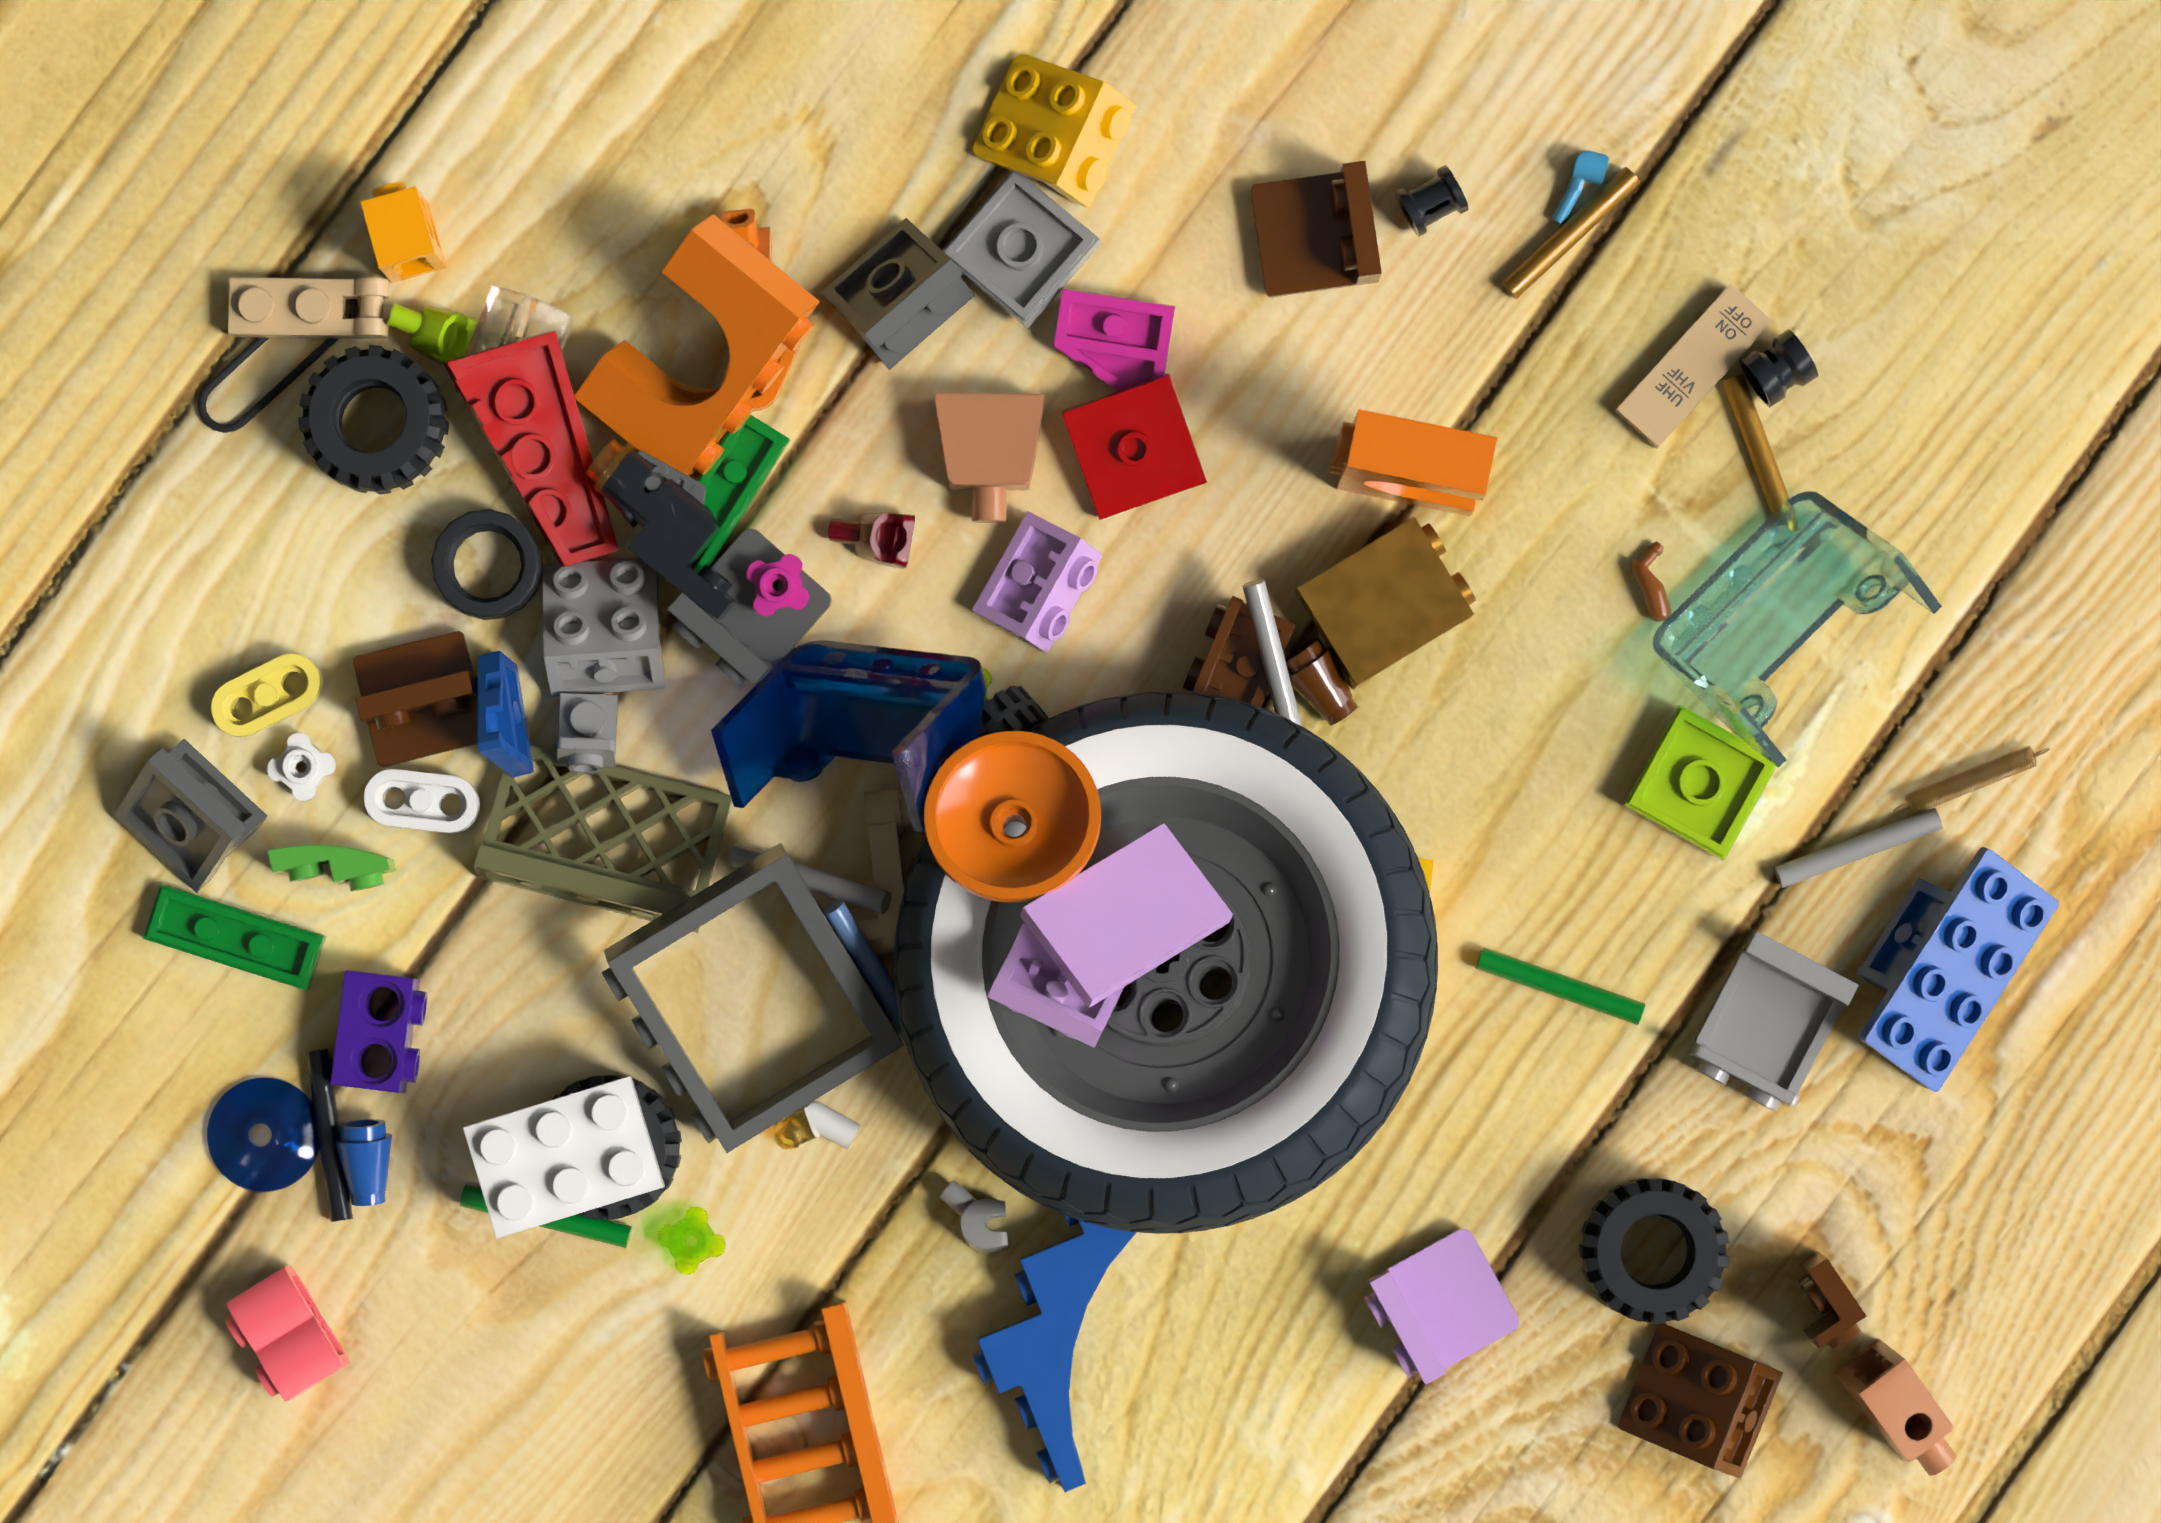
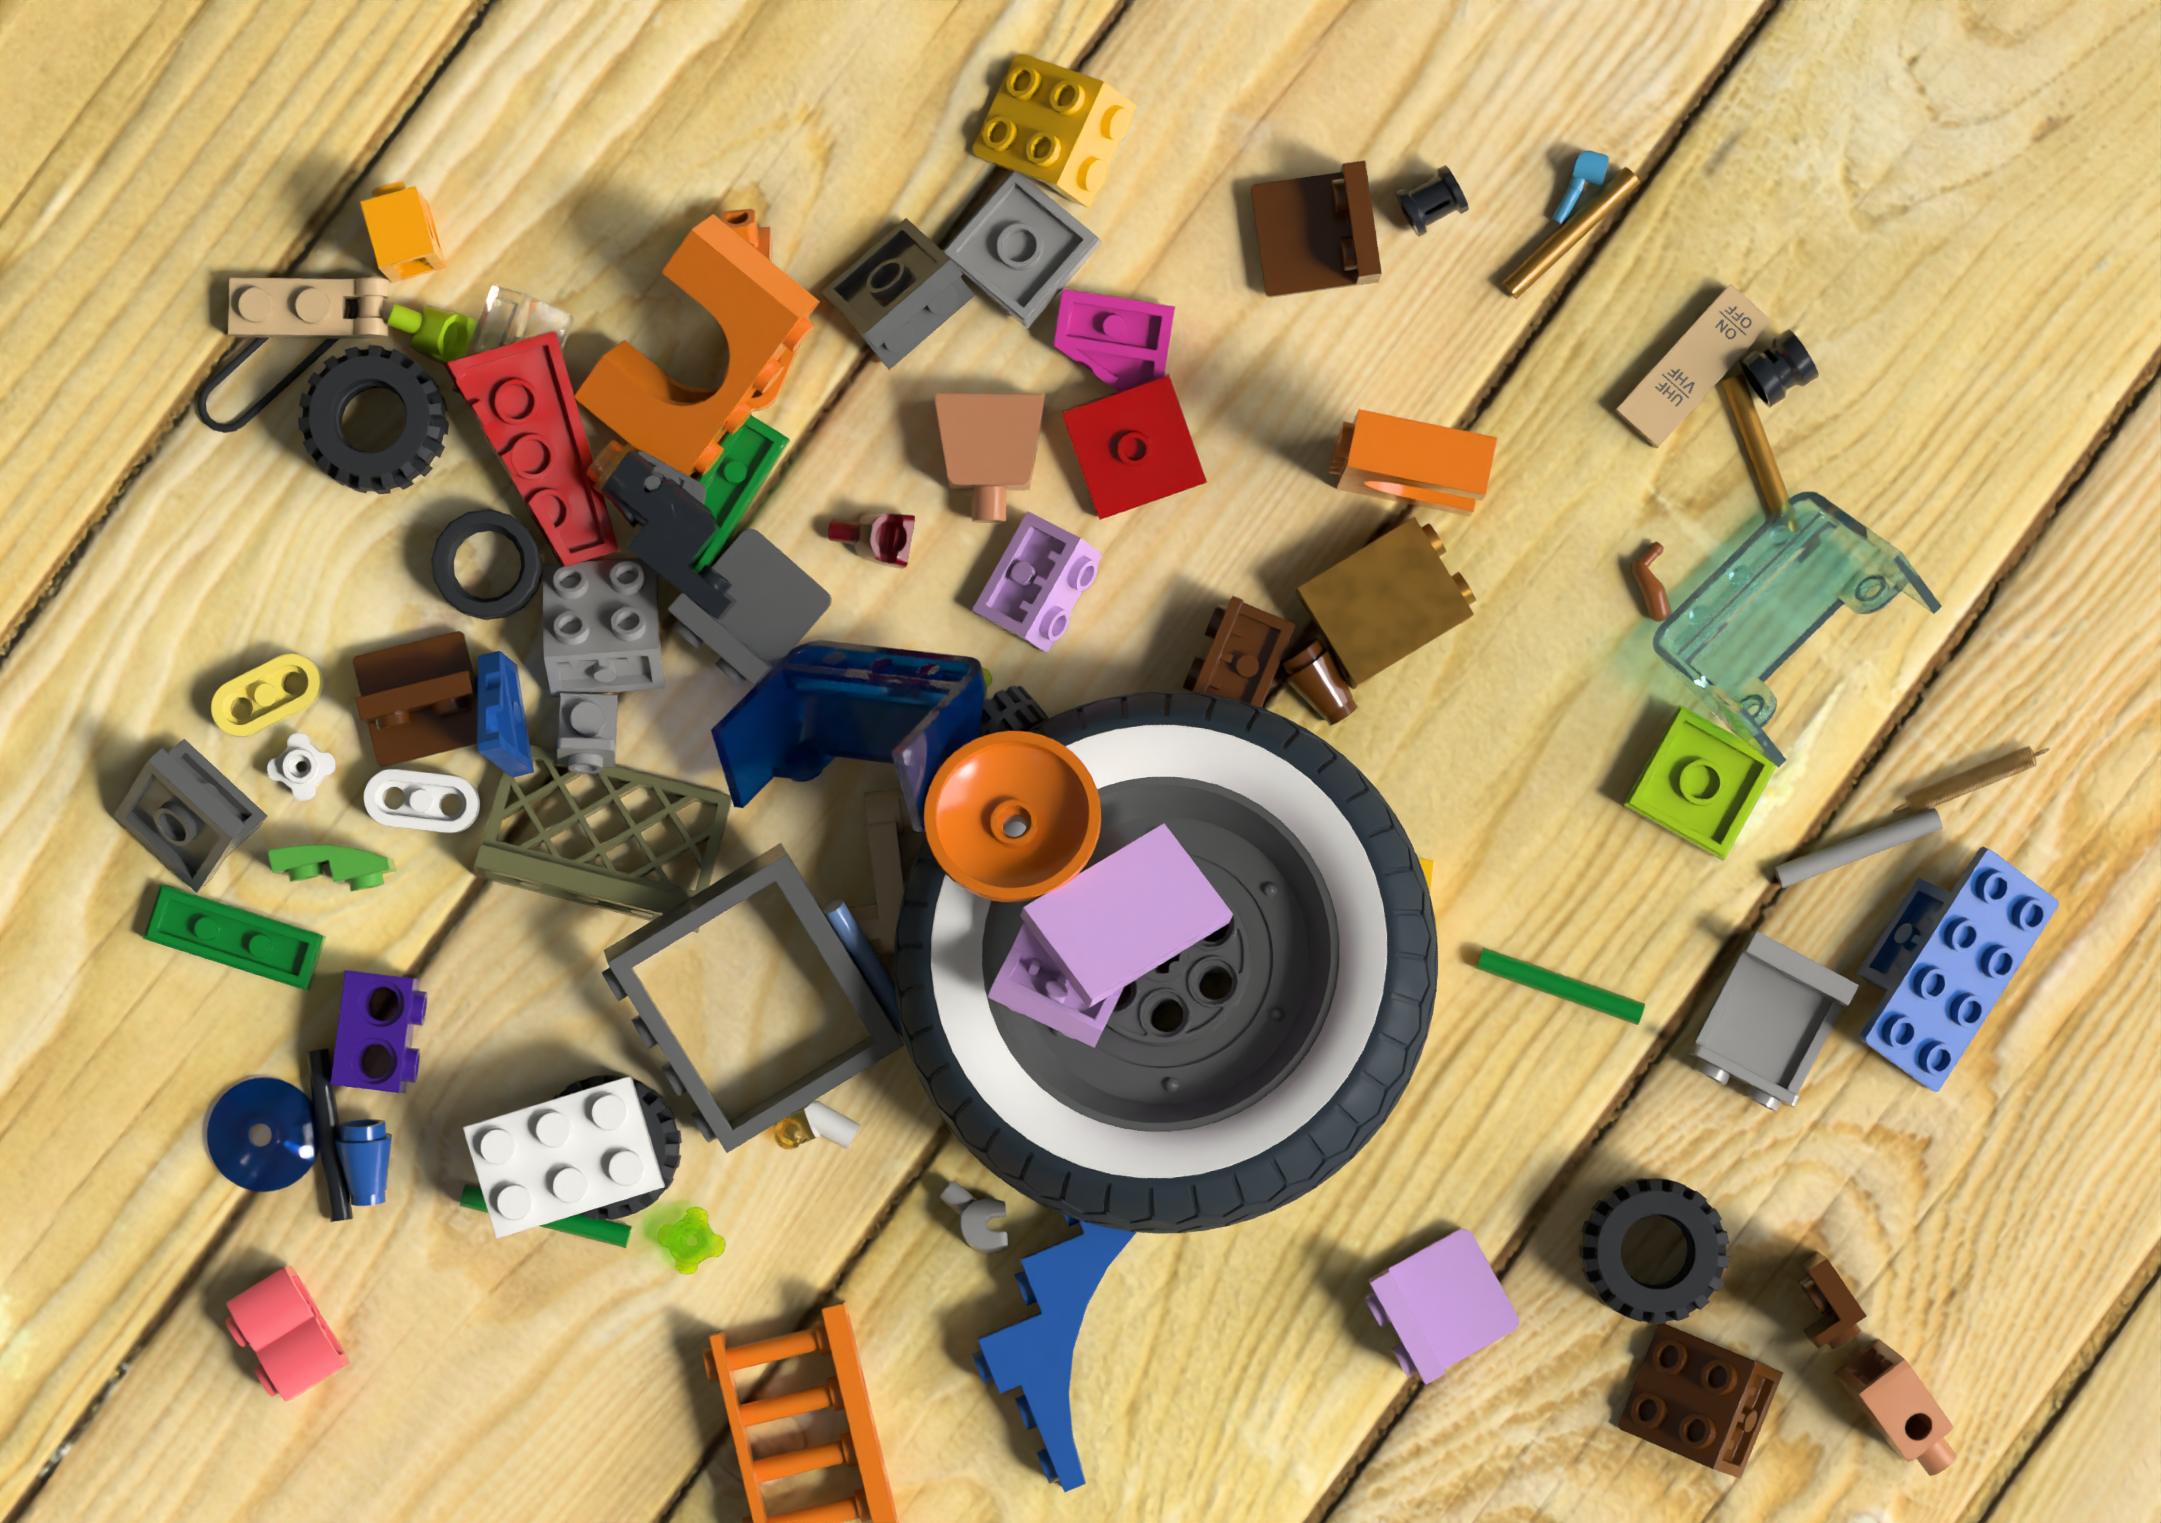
(787, 571): dark pink plate -> none
(825, 882): light grey bar -> none
(1271, 650): light grey bar -> none

